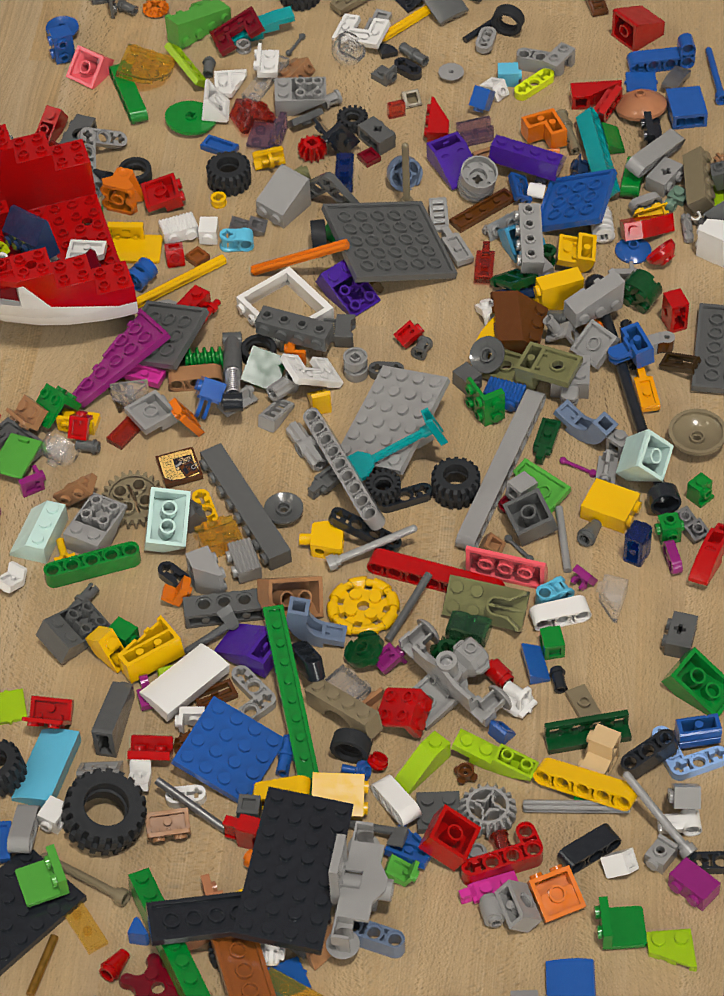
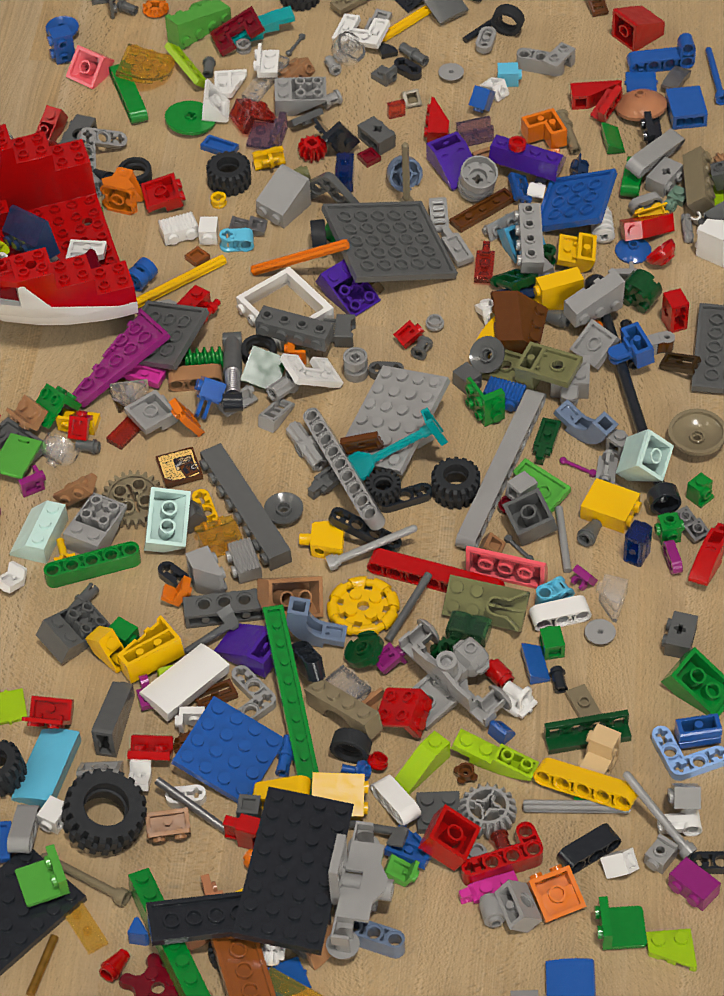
(133, 243): yellow bracket -> none
(174, 254): red bracket -> none
(321, 400): yellow slope -> none
(334, 67): none -> light grey pin
(352, 113): black tyre -> none
(361, 442): none -> reddish brown tile
(434, 322): none -> light grey plate
(517, 144): none -> red tile
(543, 78): neon yellow beam -> none
(558, 331): light grey bracket -> none
(595, 143): teal beam -> none
(600, 631): none -> light grey piece
(646, 391): light orange hinge -> none
(653, 744): black beam -> none

